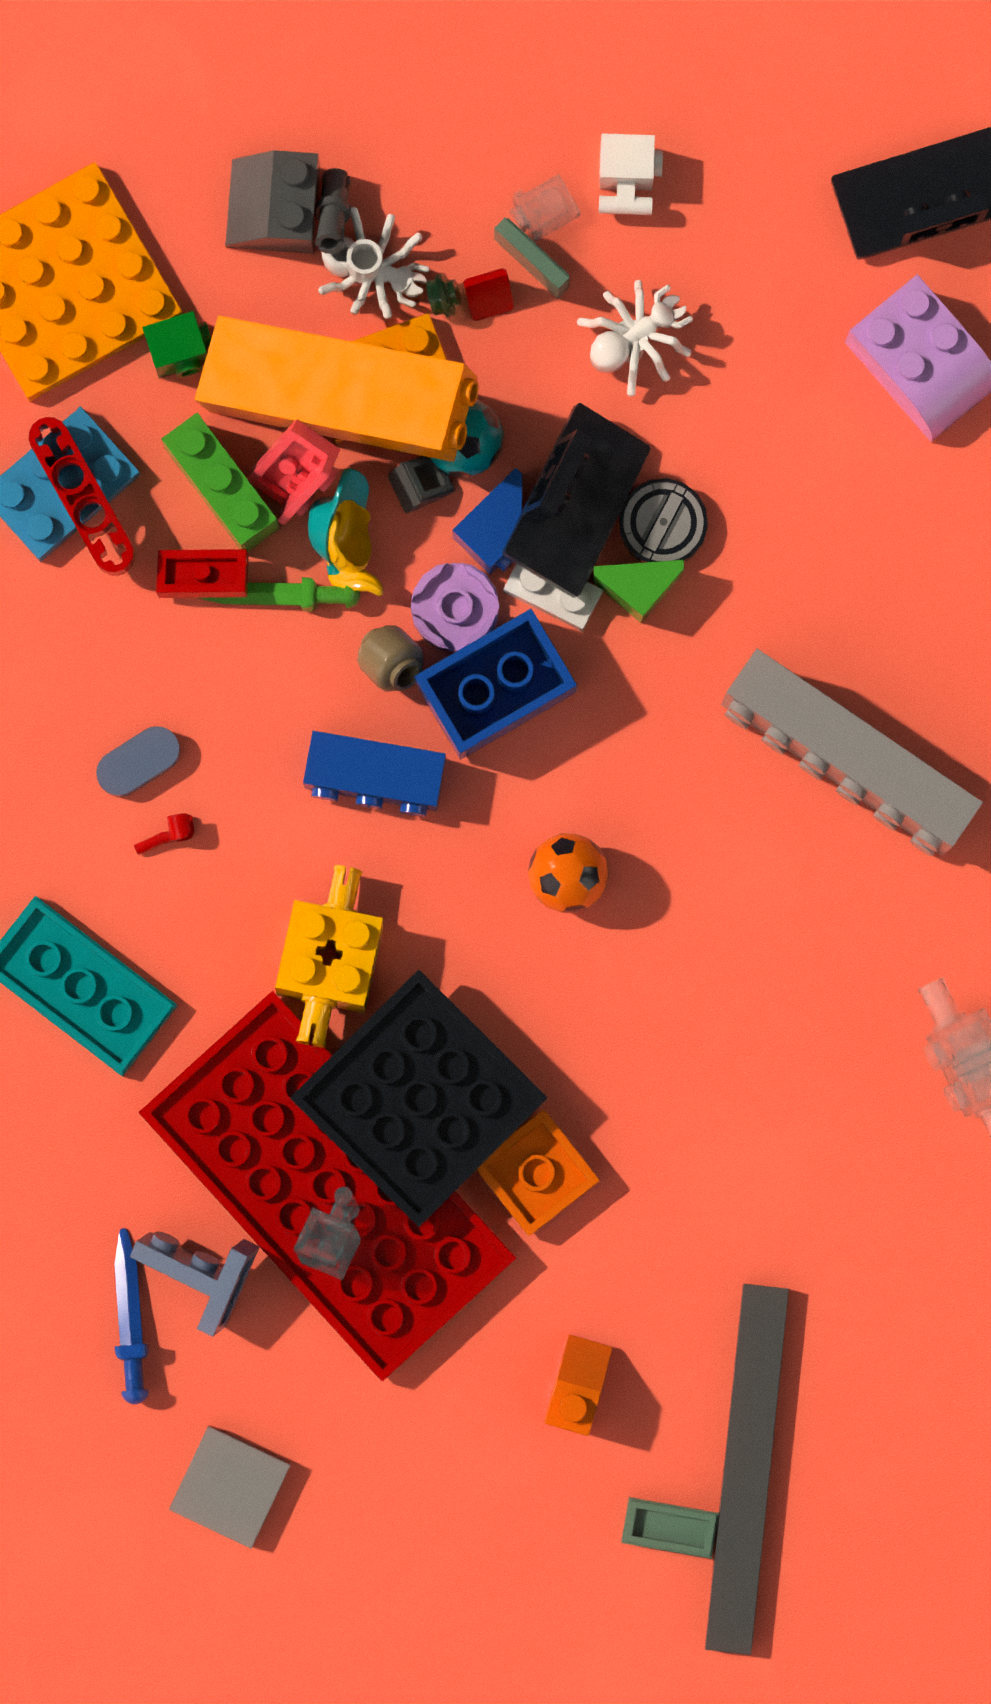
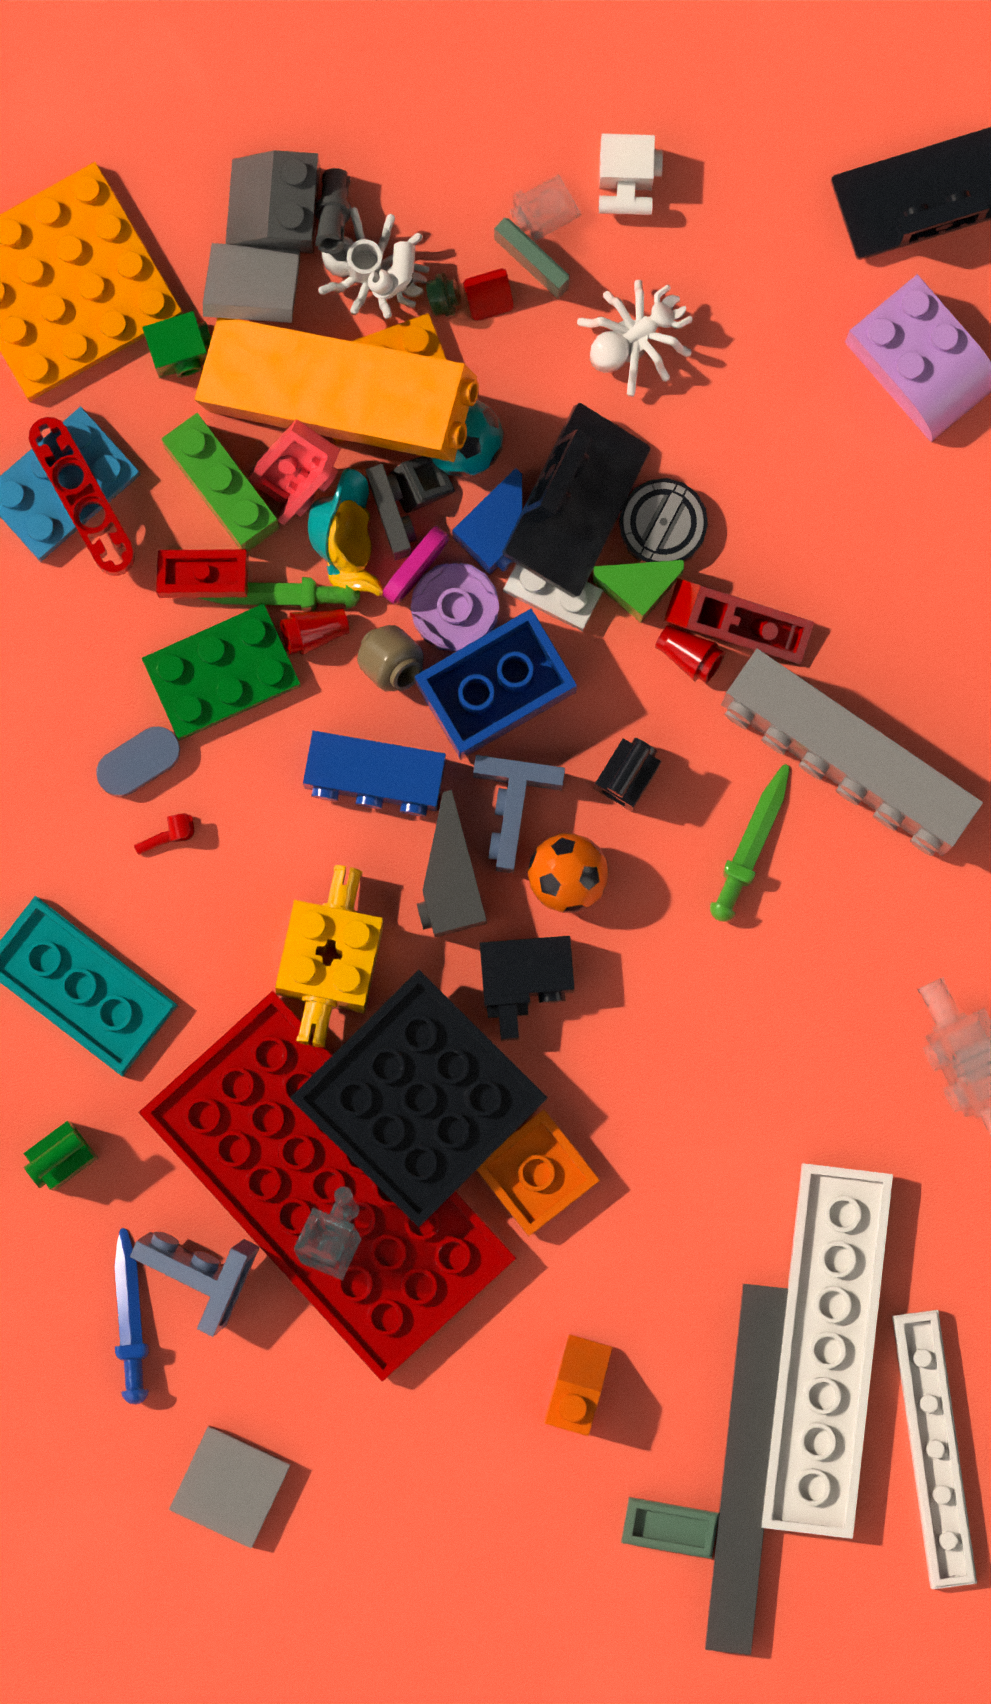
(58, 1157): none -> green brick
(221, 672): none -> green plate
(251, 282): none -> light grey tile
(312, 629): none -> red cone
(385, 493): none -> dark grey plate
(397, 277): none -> white arm
(416, 565): none -> dark pink tile
(450, 883): none -> dark grey slope
(511, 800): none -> sand blue bracket
(520, 970): none -> black hinge
(628, 773): none -> black brick
(691, 653): none -> red cone
(738, 621): none -> red slope
(739, 870): none -> bright green sword
(827, 1350): none -> white plate
(934, 1449): none -> white tile

